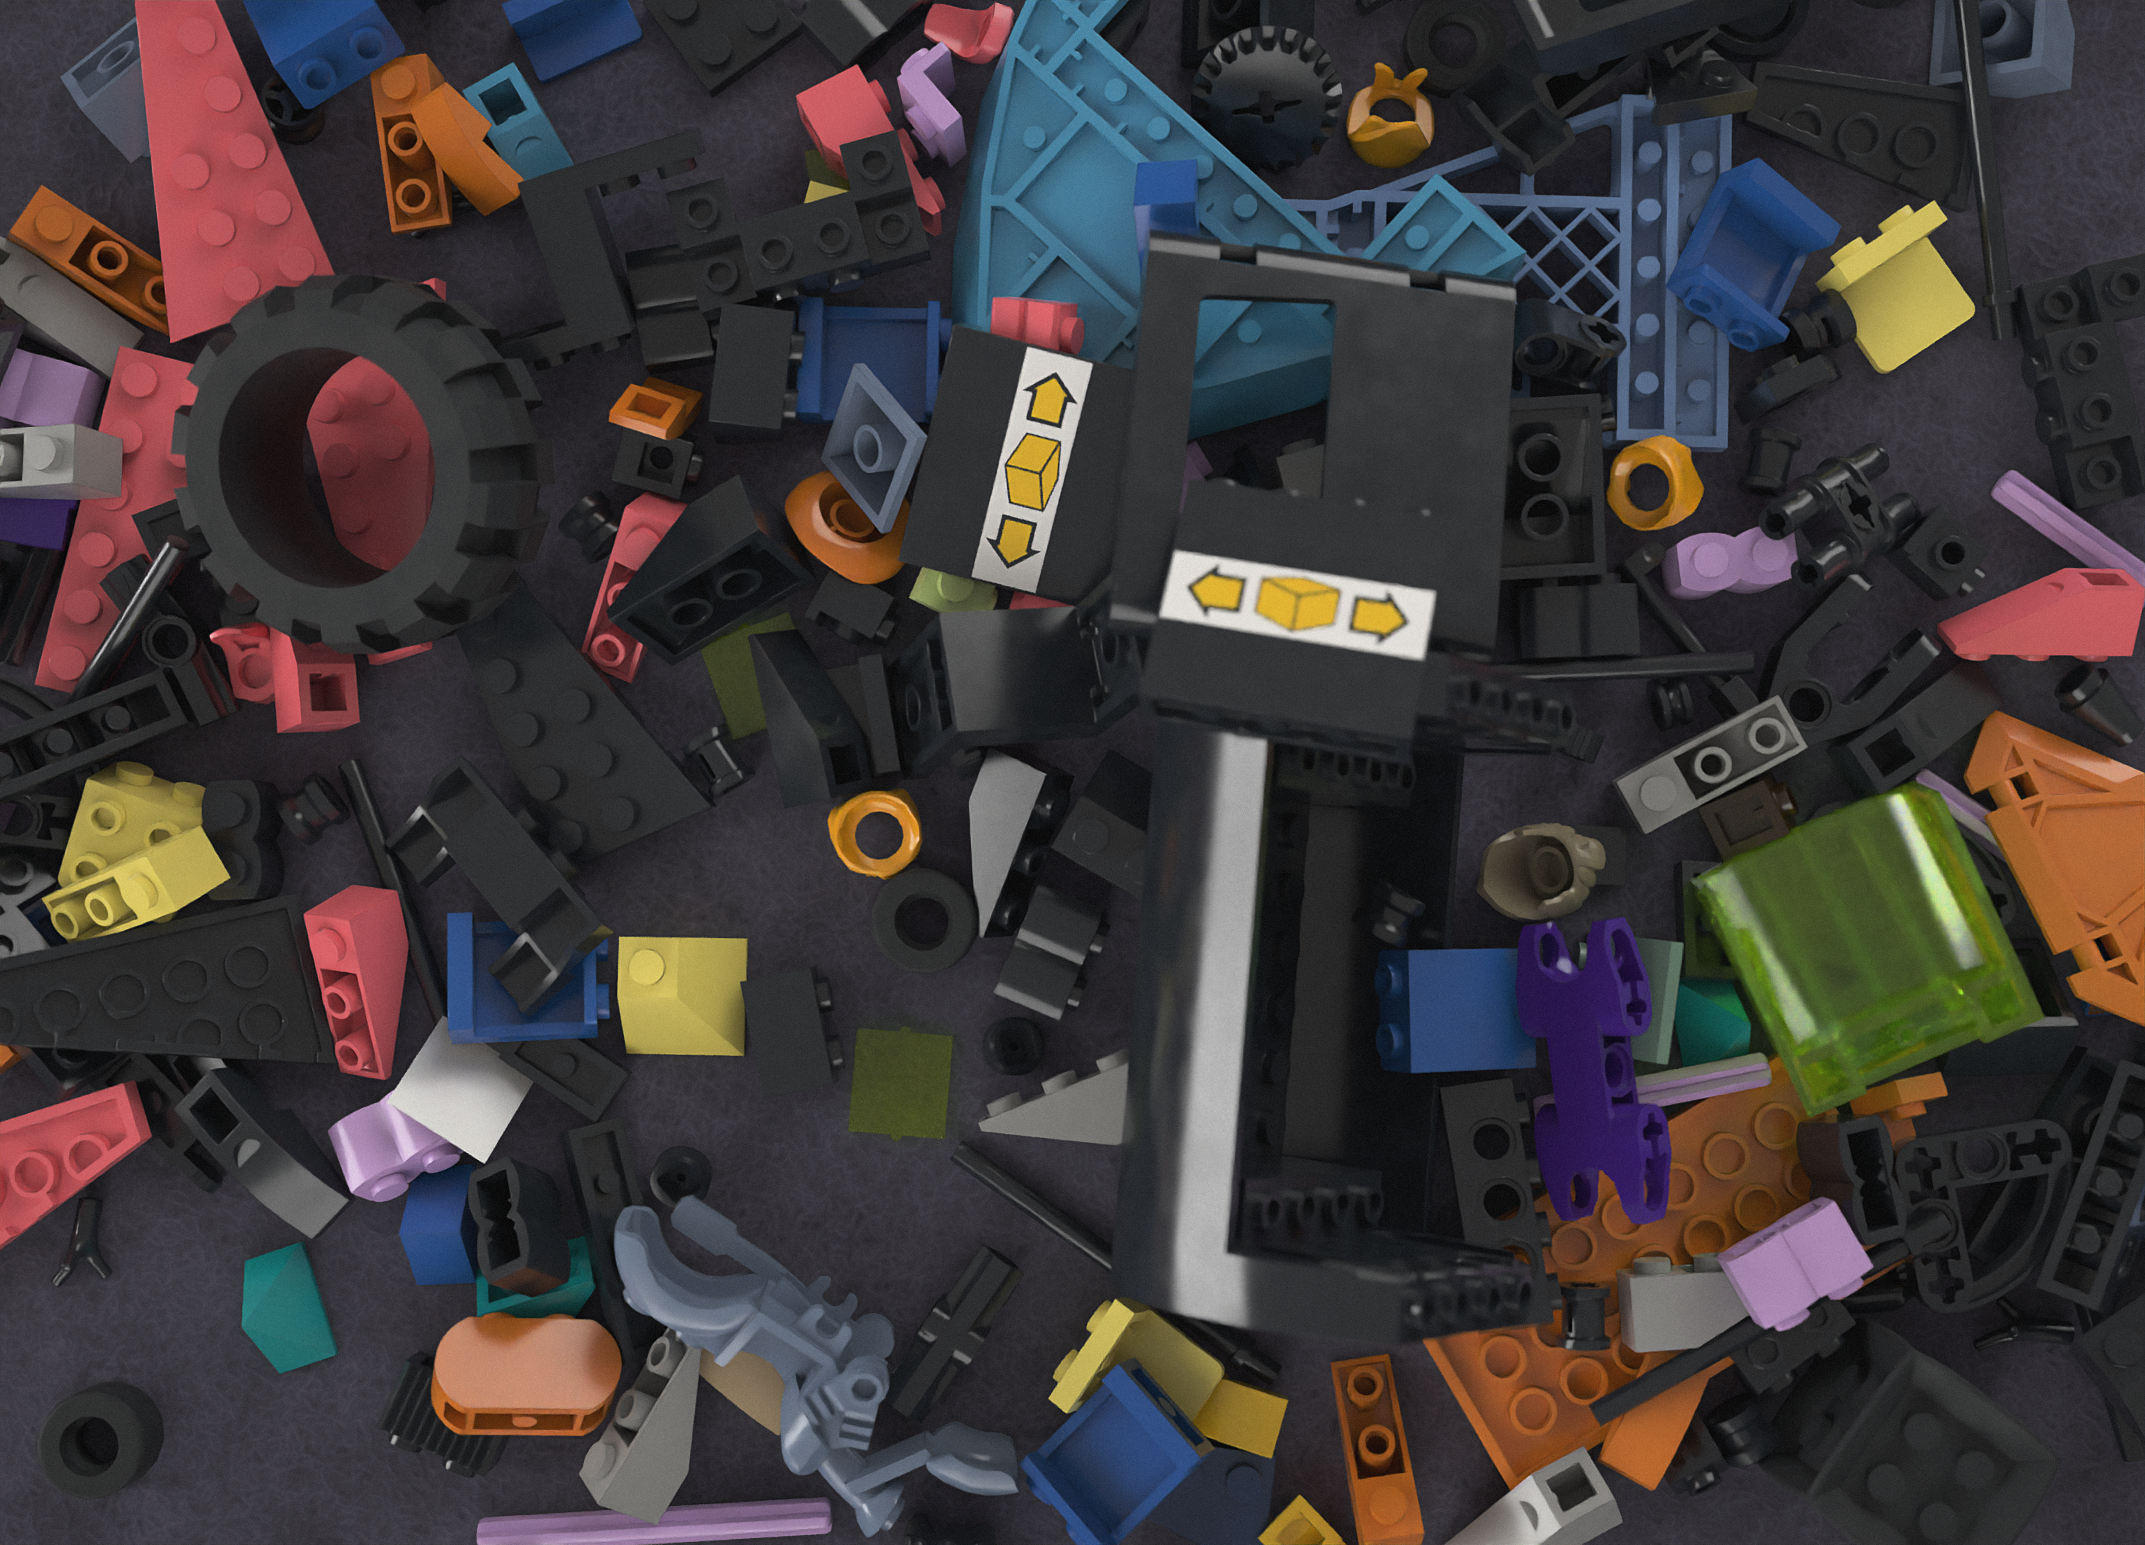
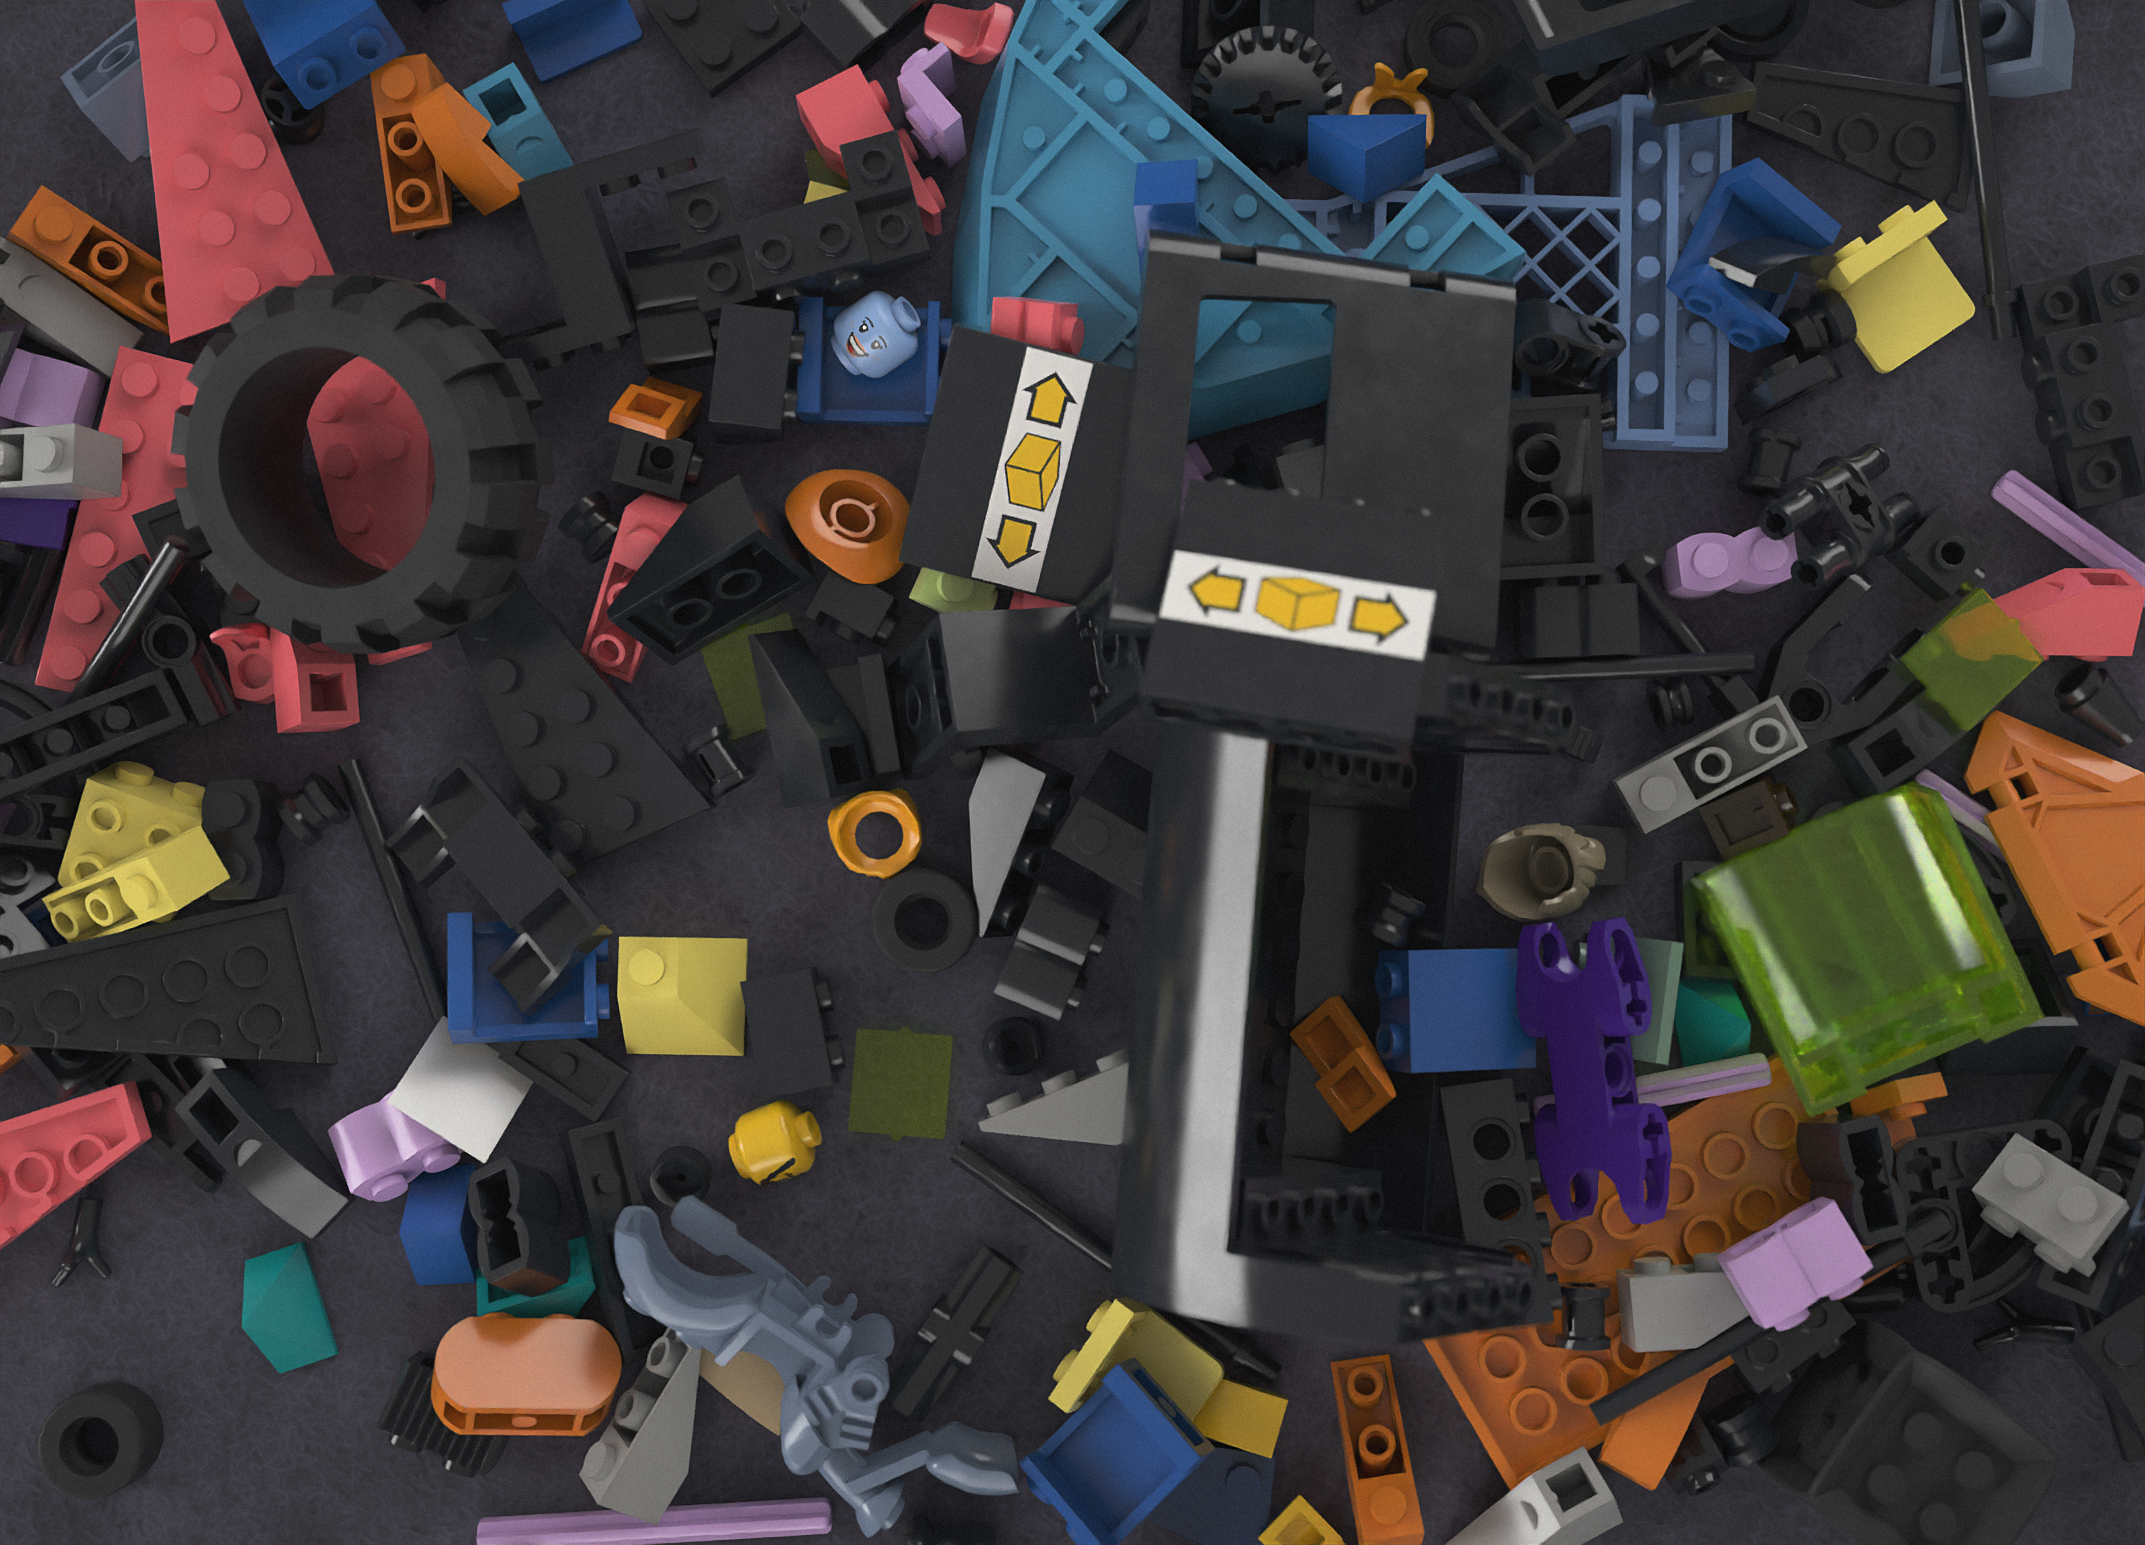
(361, 970): coral slope -> none
(774, 1143): none -> yellow head
(873, 447): sand blue slope -> none
(876, 334): none -> light blue head
(1344, 1057): none -> orange slope
(1366, 151): none -> blue slope
(1684, 483): light orange piece -> none
(1771, 262): none -> black slope
(1972, 659): none -> clear neon green piece
(2049, 1205): none -> light grey bracket

